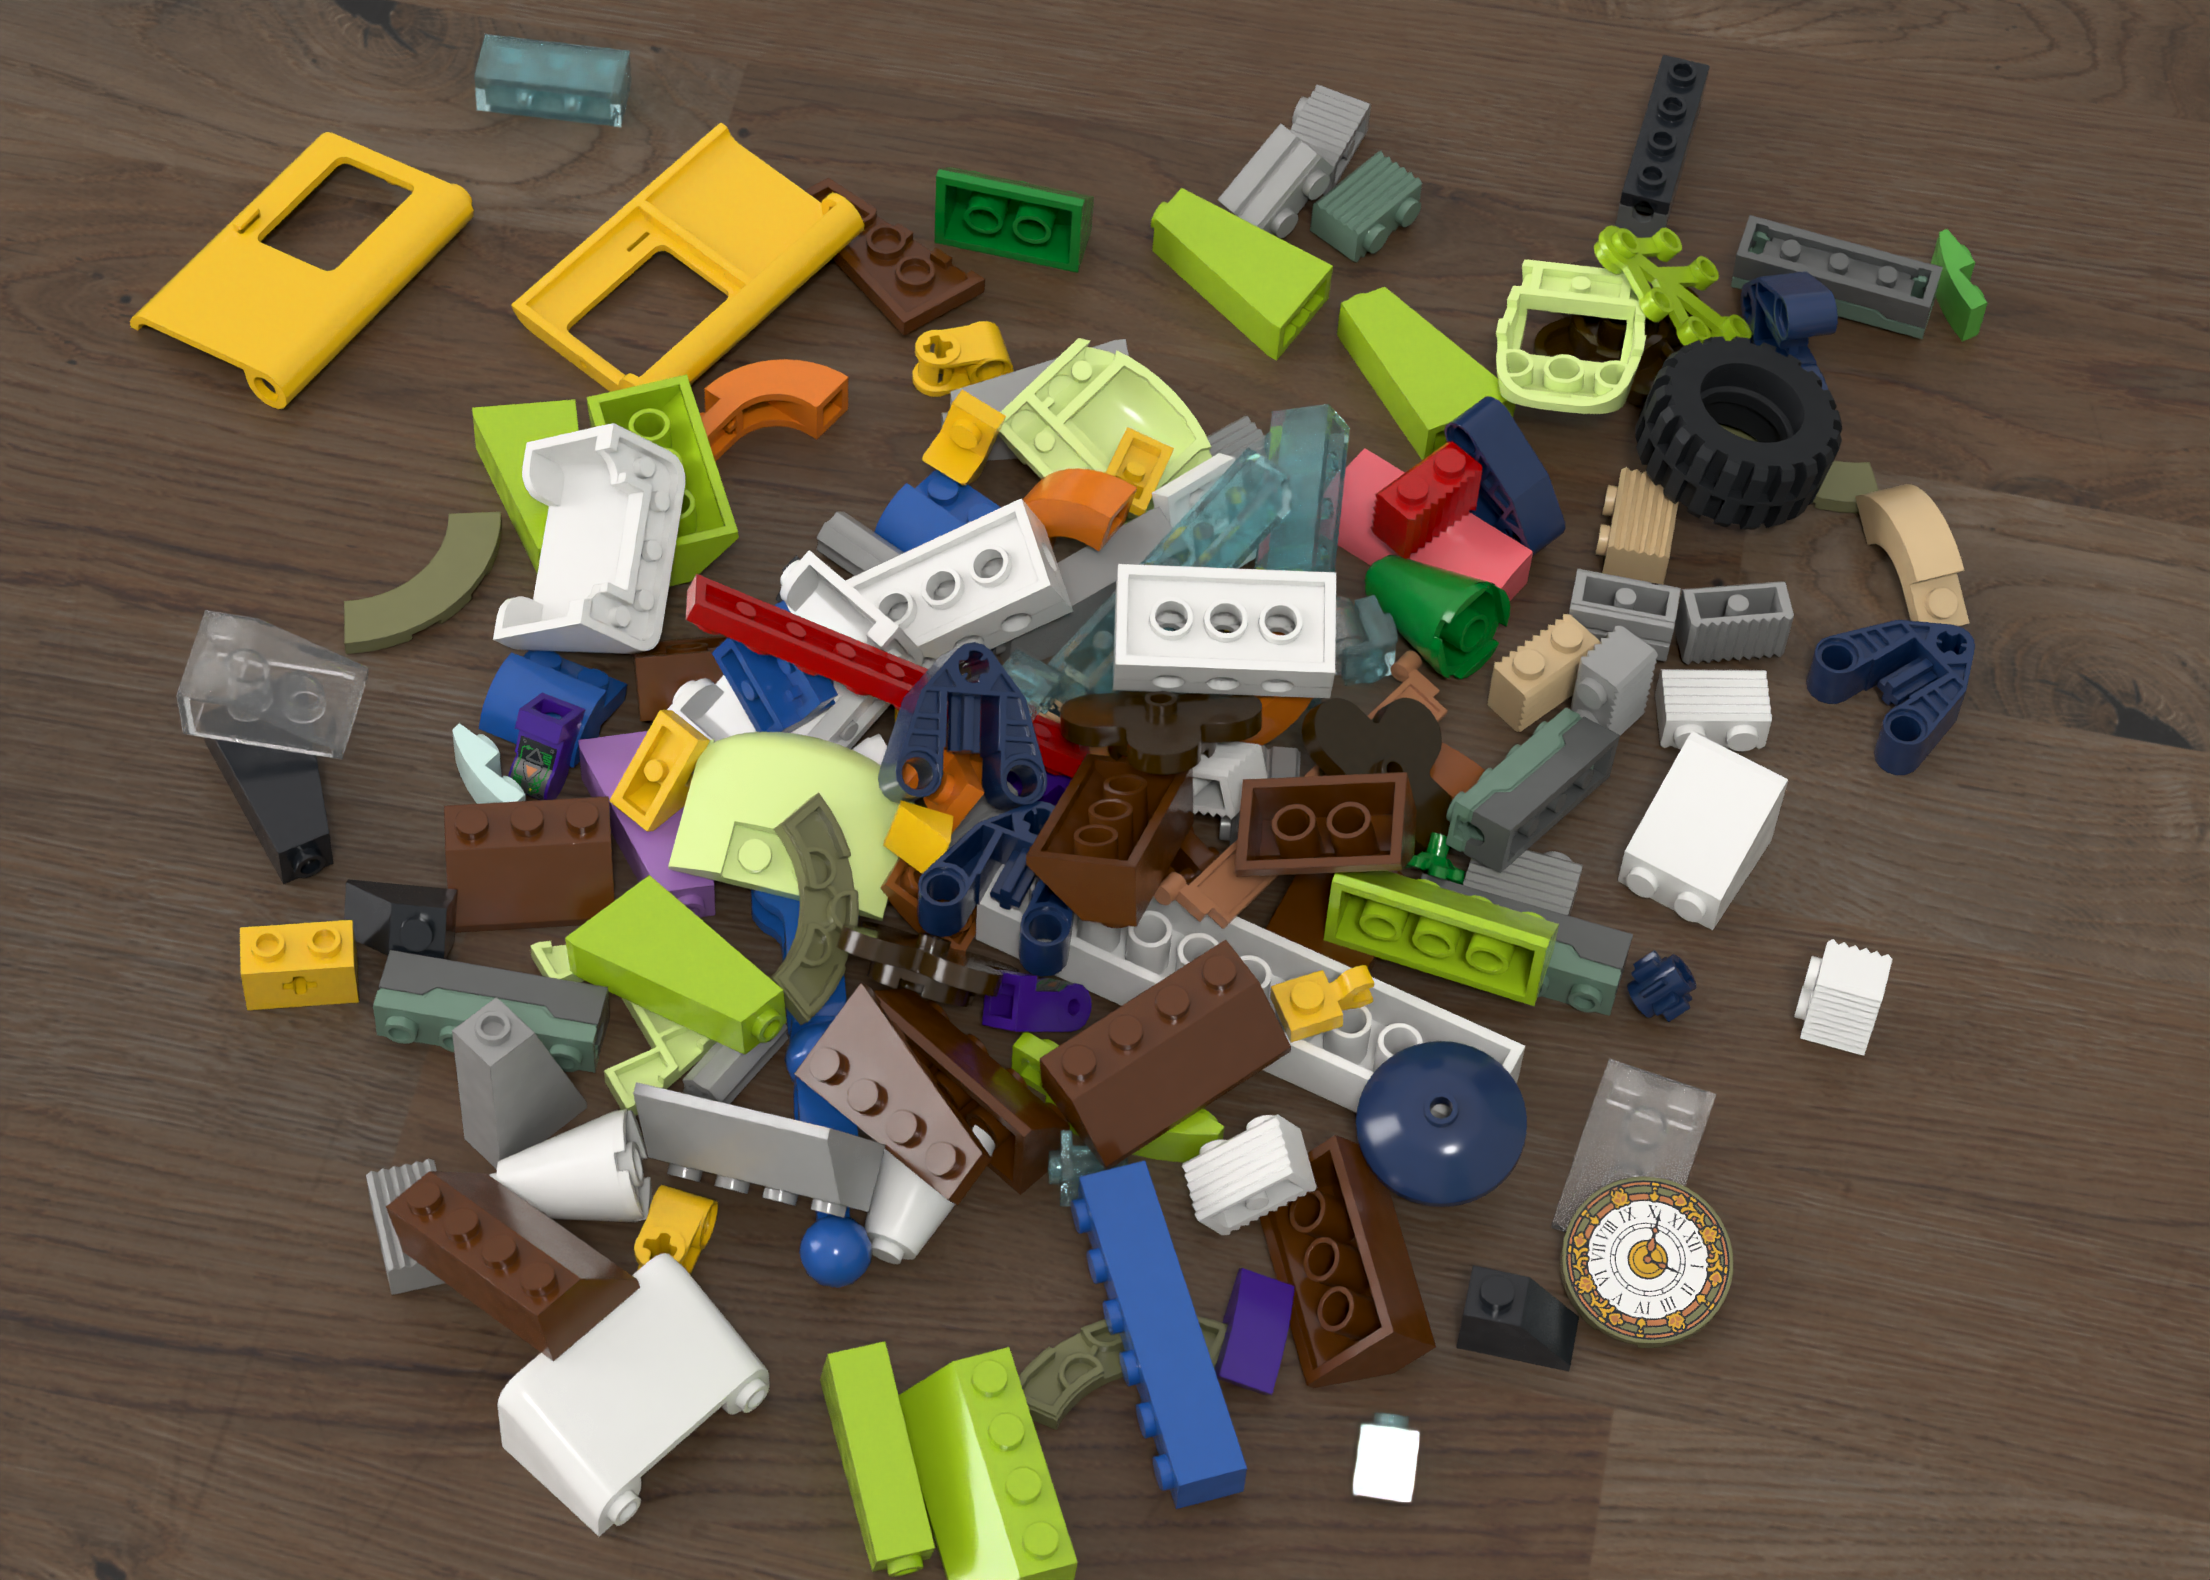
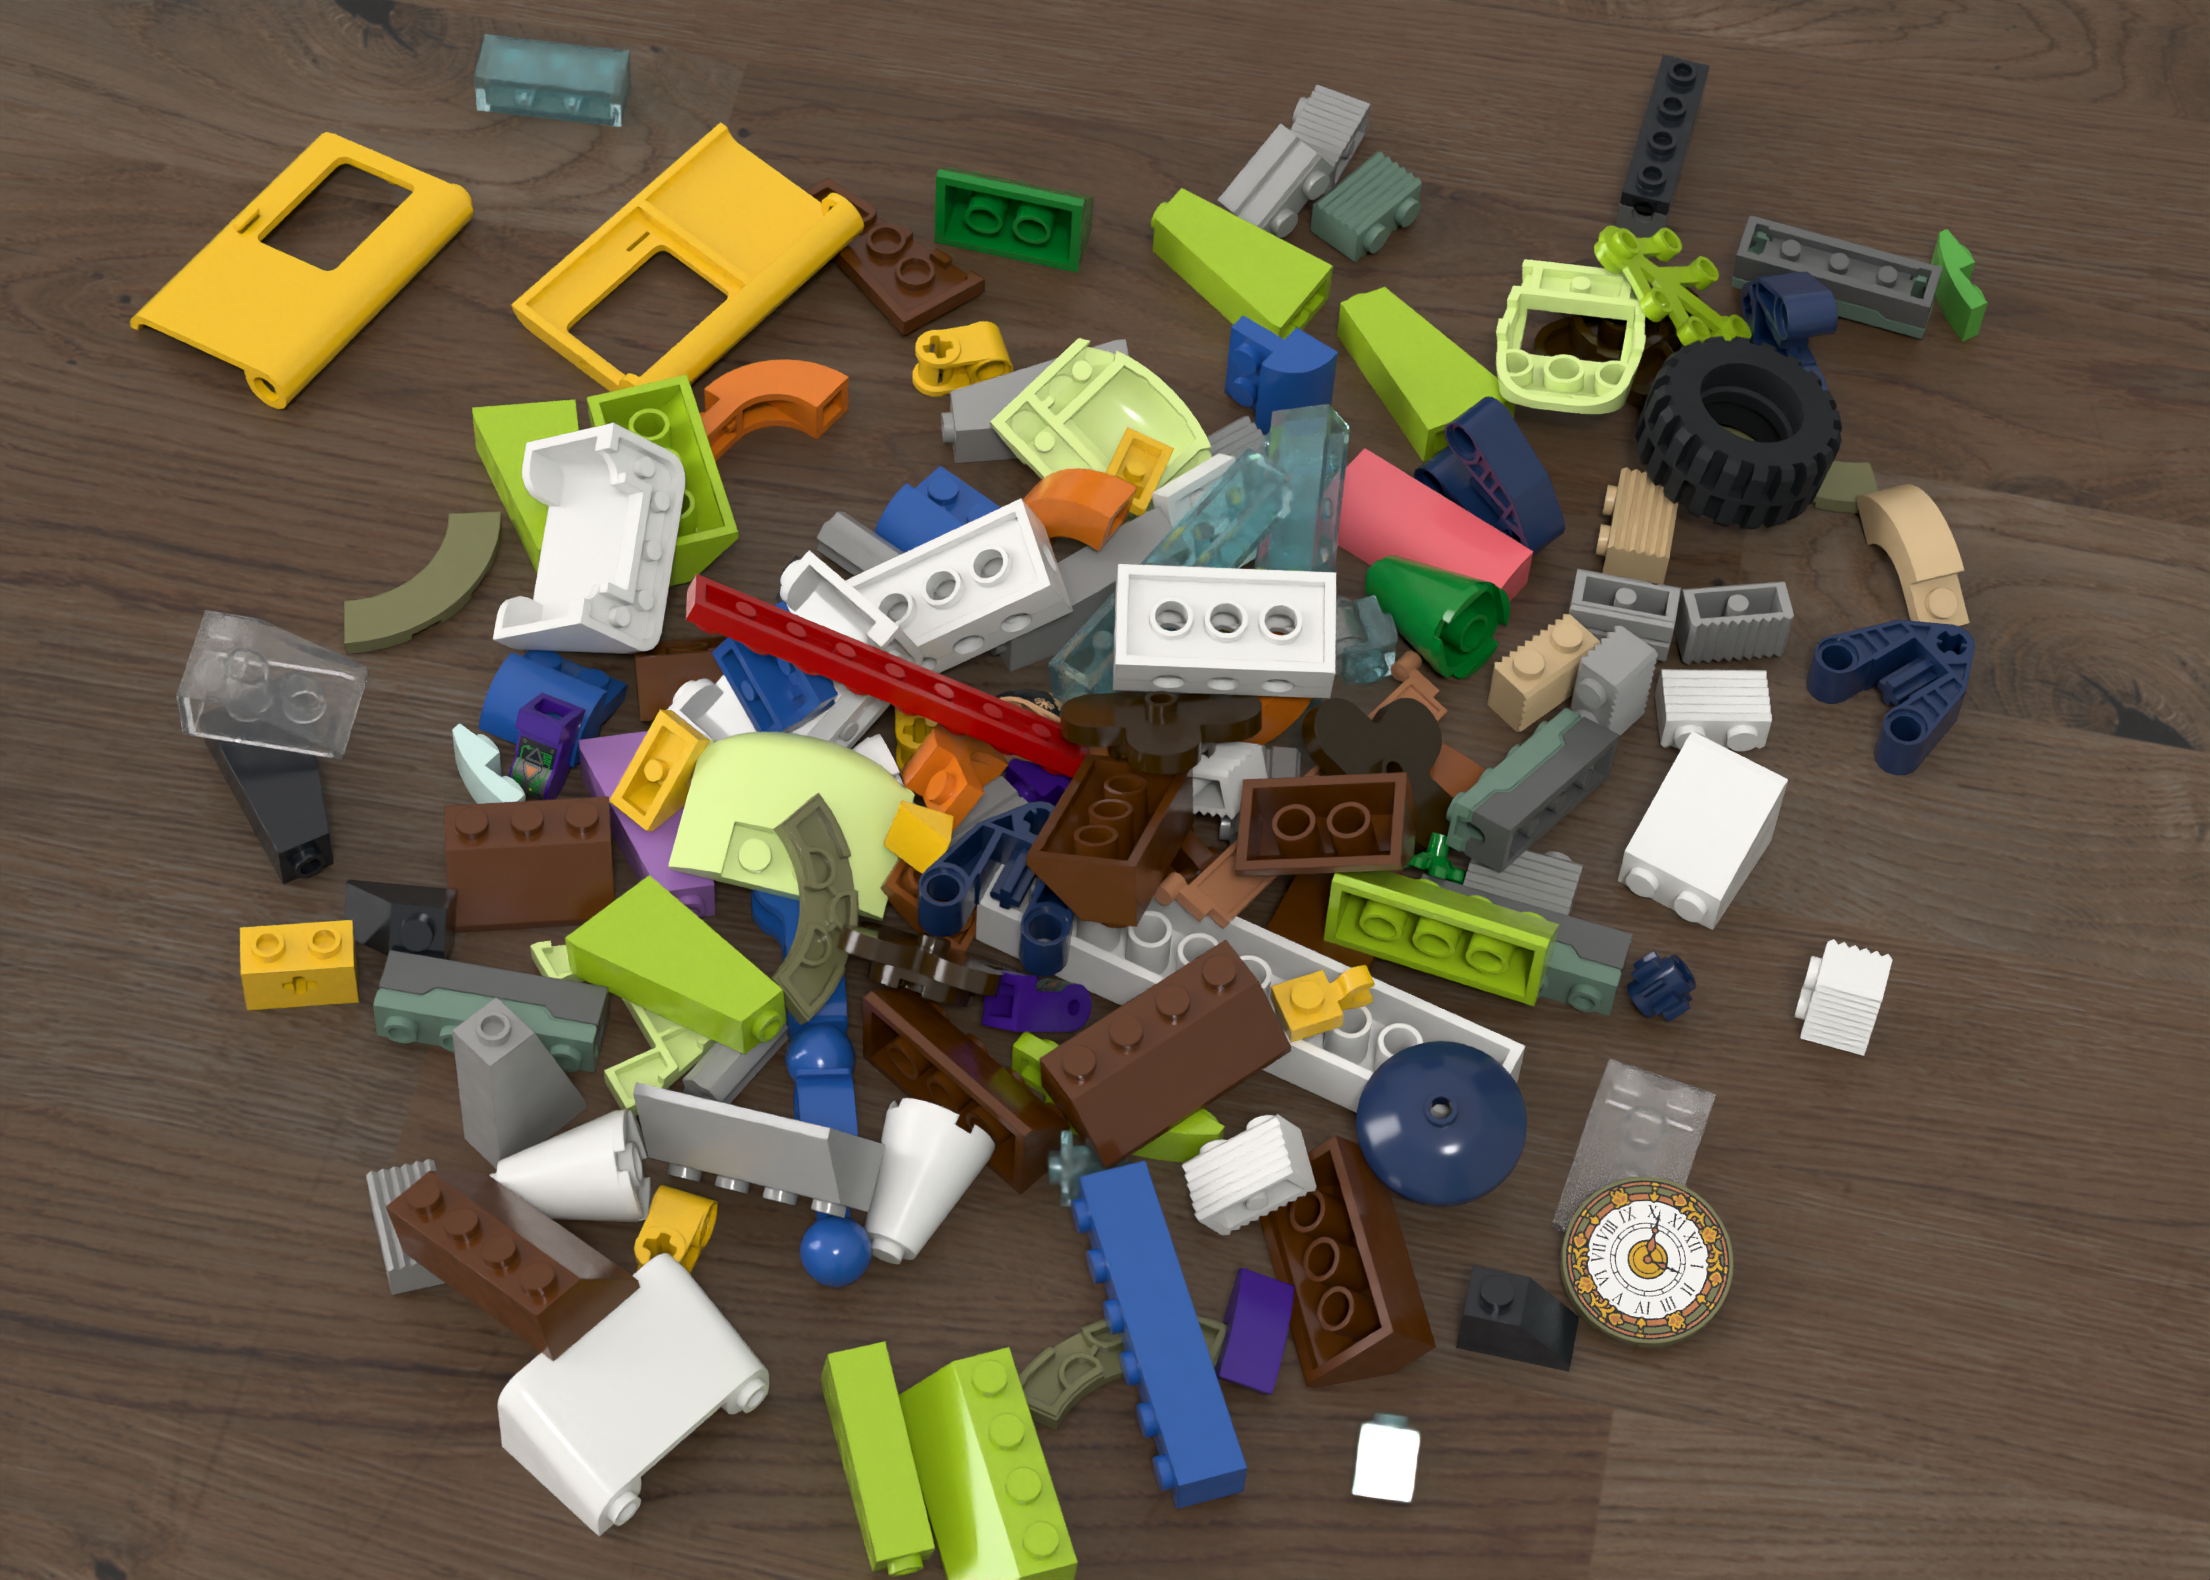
(893, 1097): wing -> none
(965, 439): yellow slope -> none
(1006, 730): dark blue connector -> none
(1034, 680): clear light blue bracket -> none
(1277, 372): none -> blue brick
(1427, 499): red brick -> none

